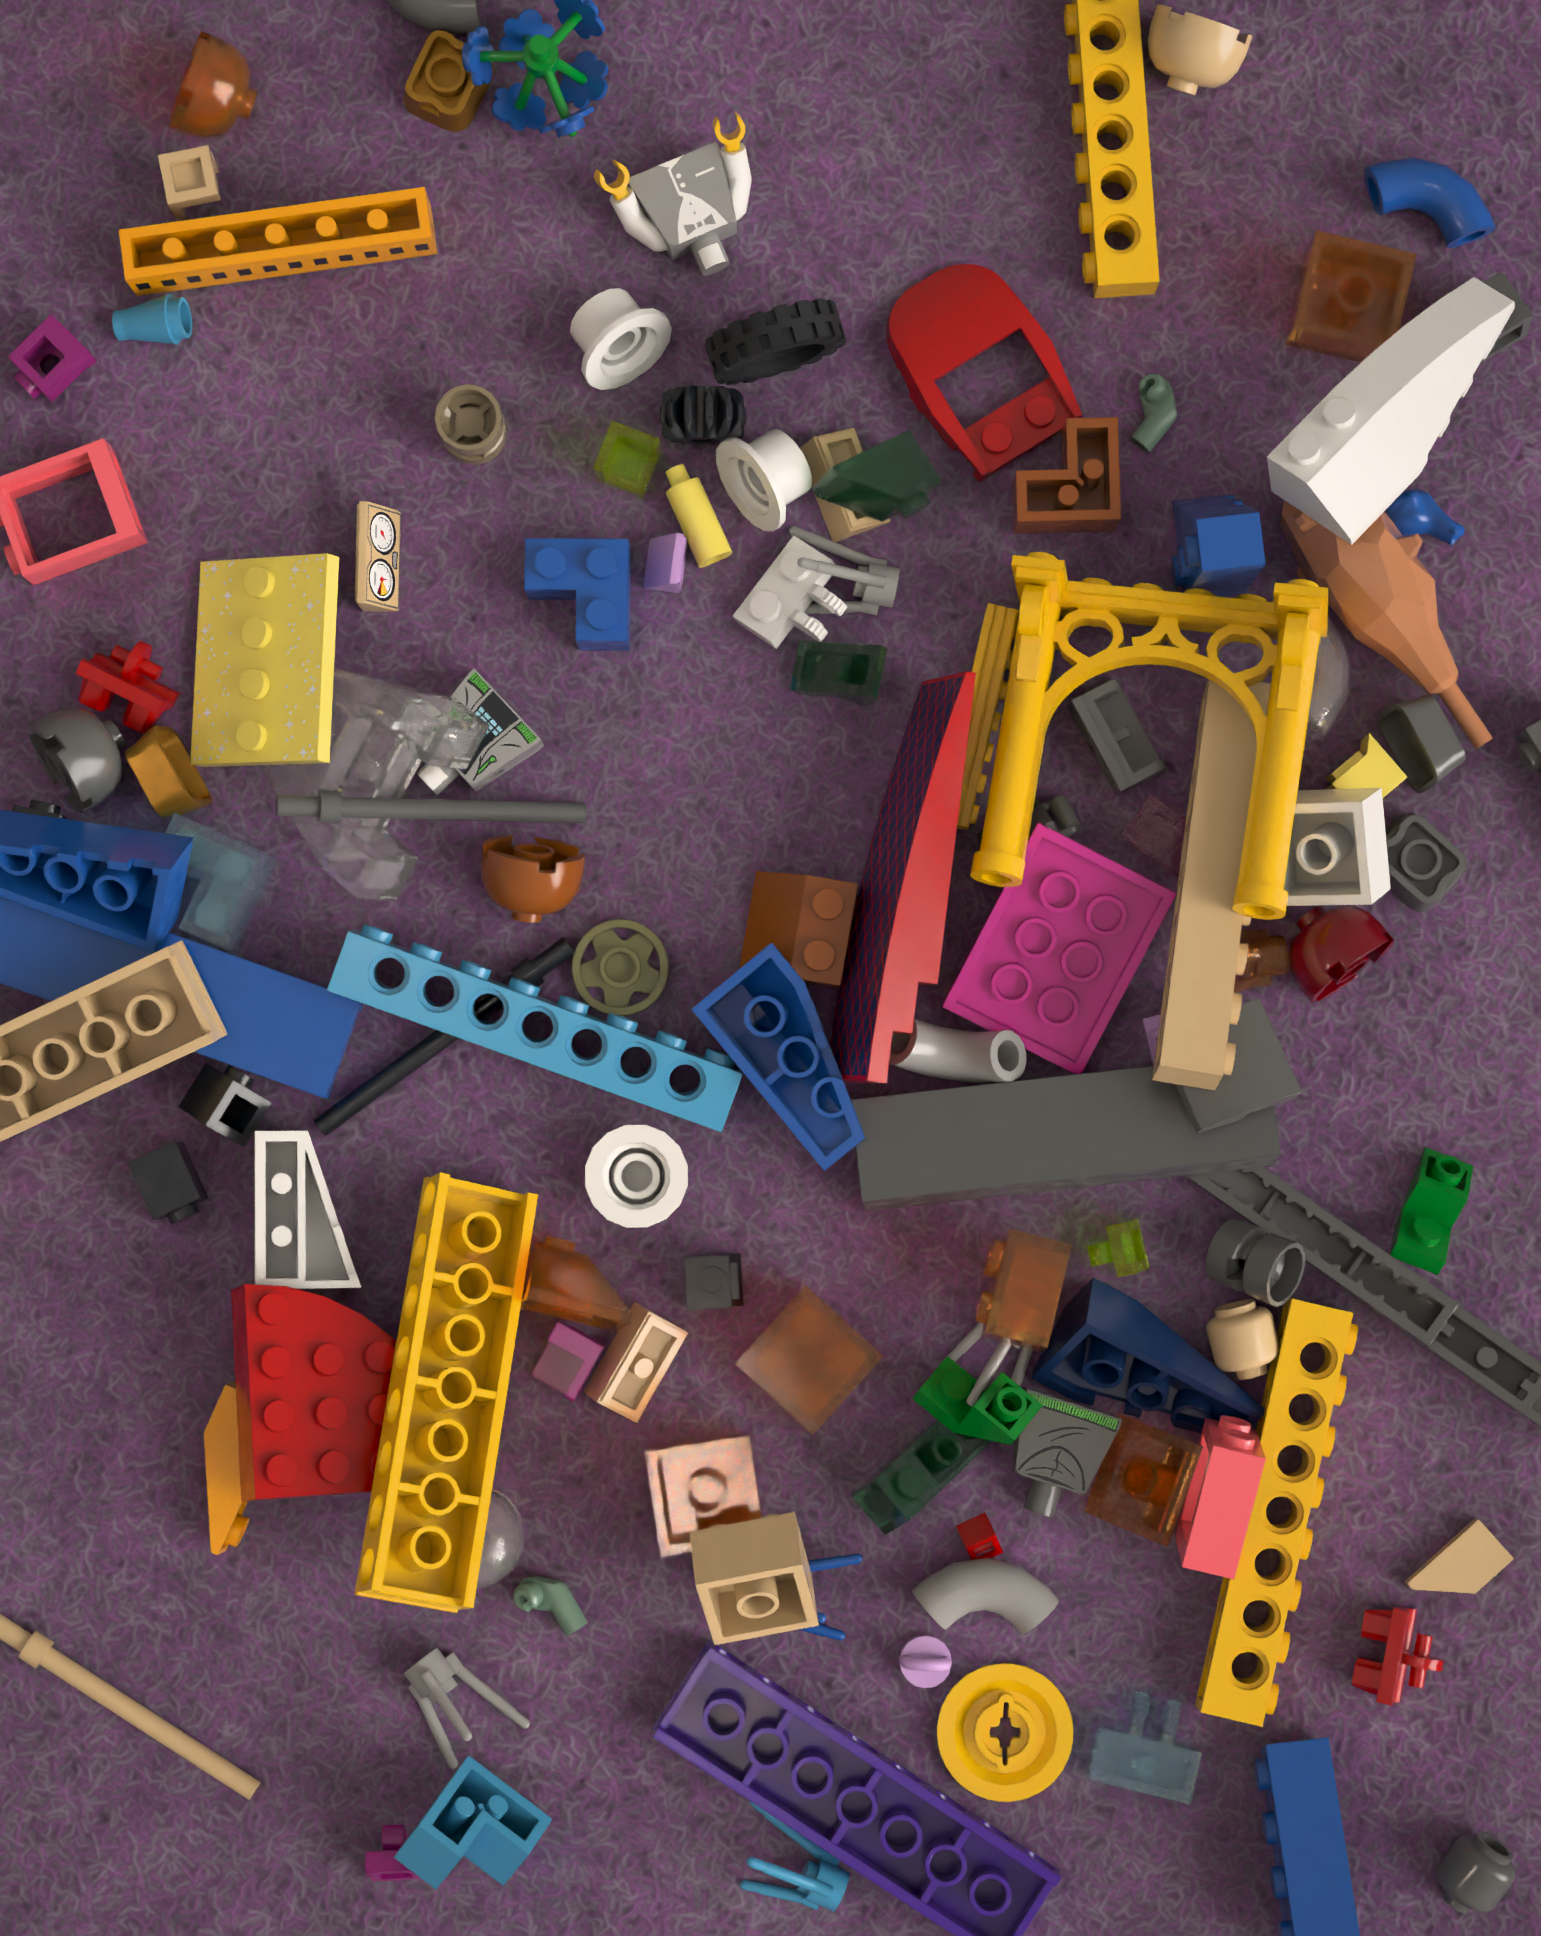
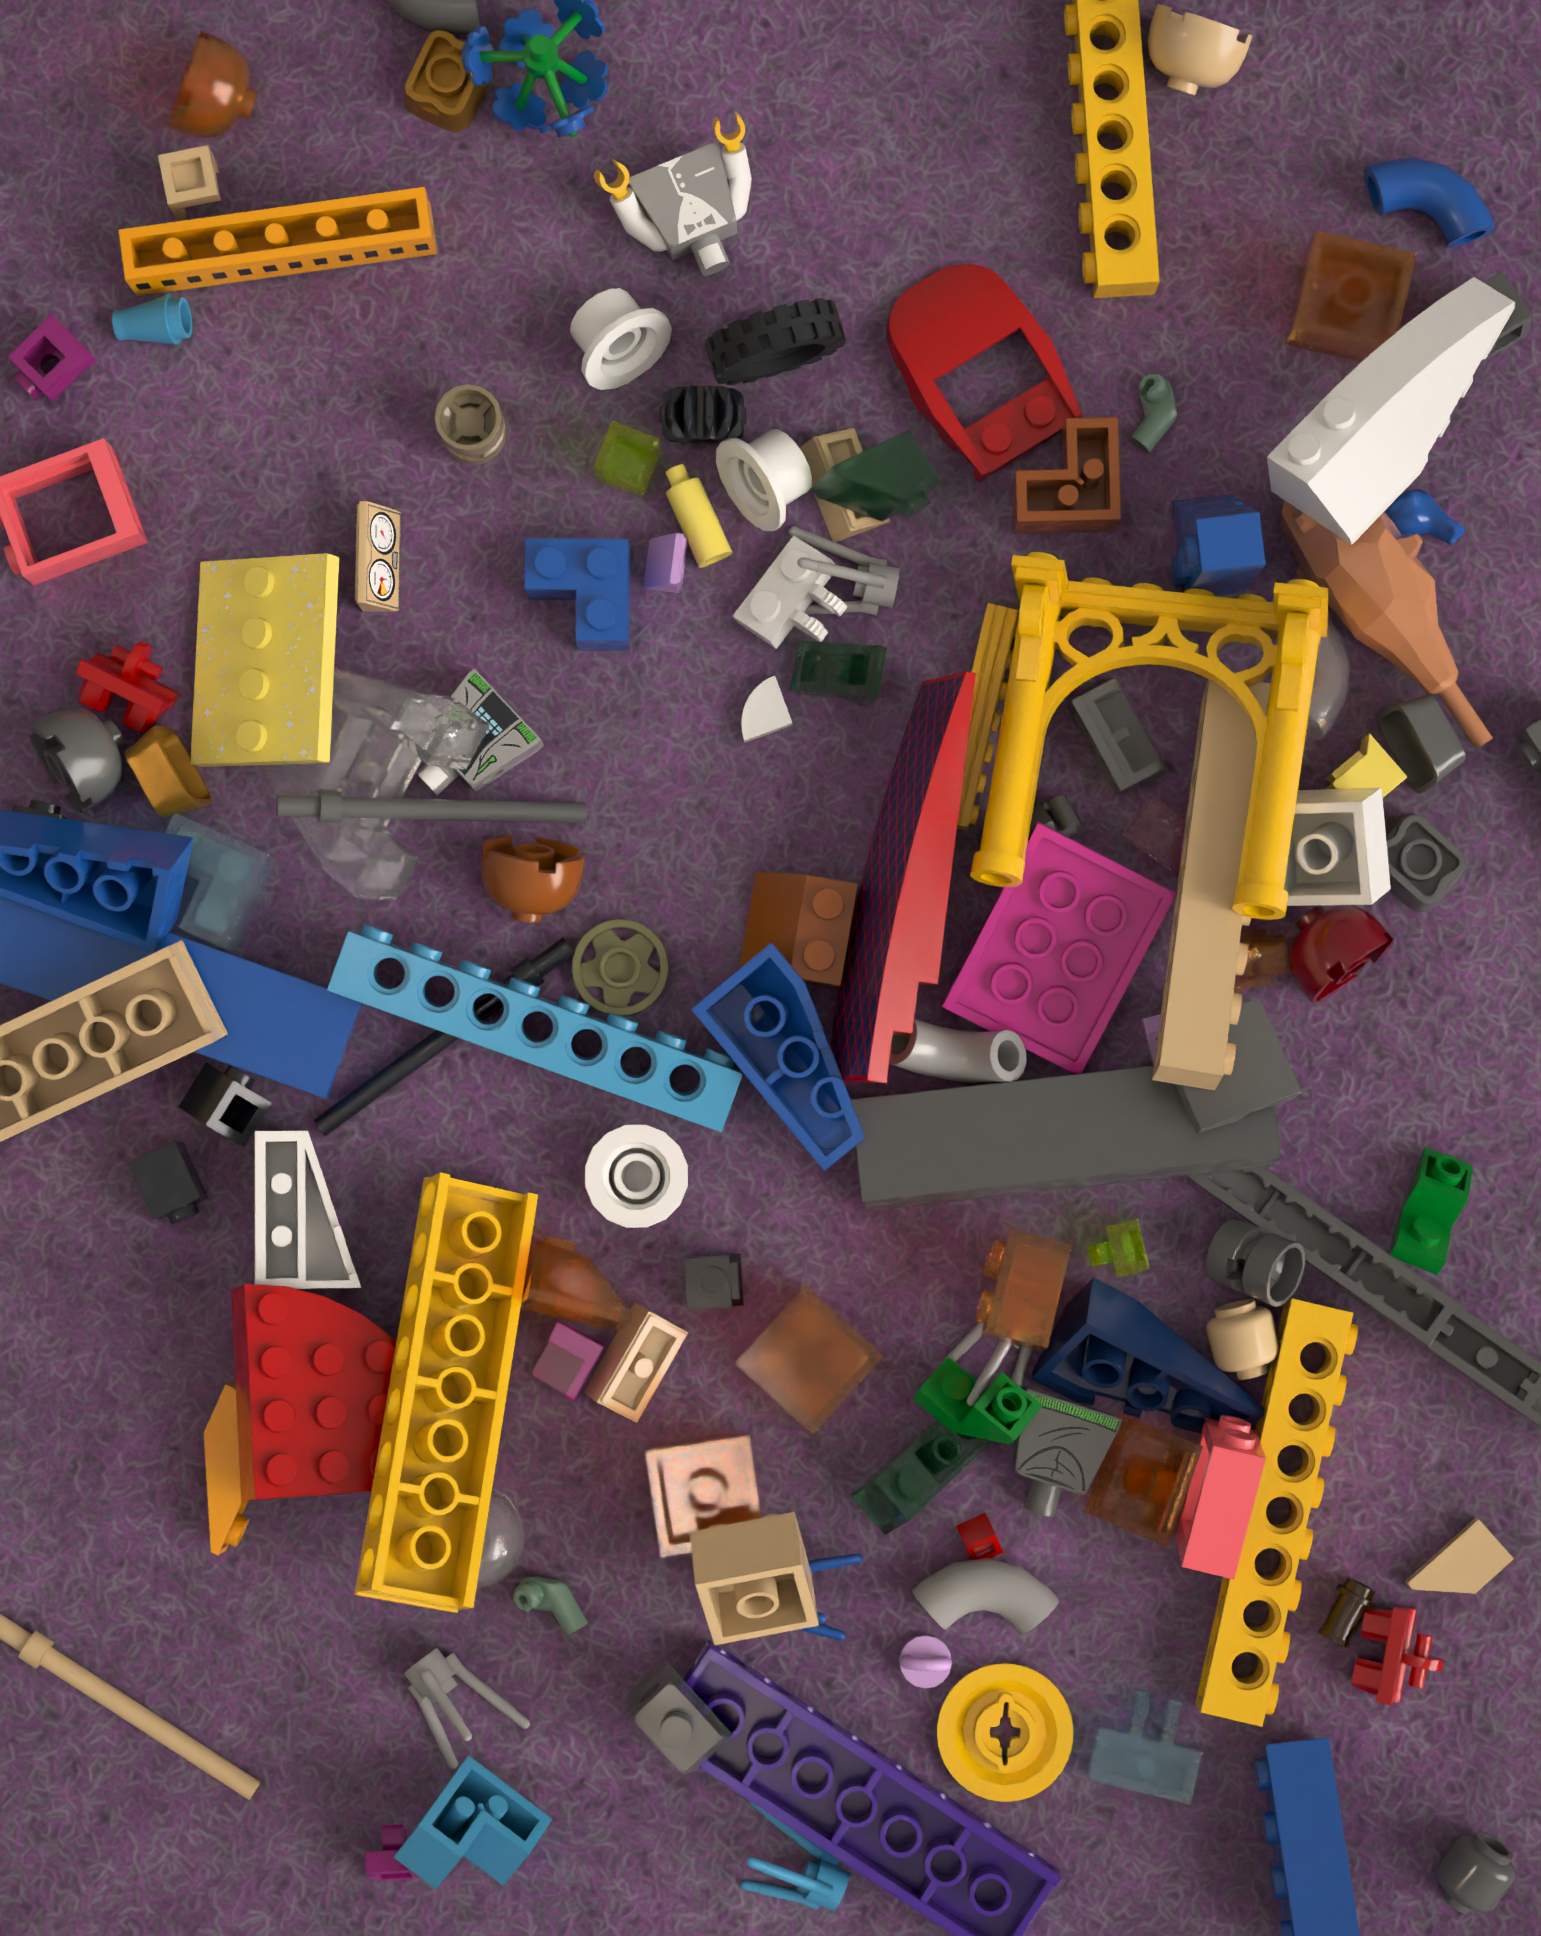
(676, 1719): none -> dark grey torso
(764, 711): none -> white tile
(1347, 1611): none -> dark brown pin

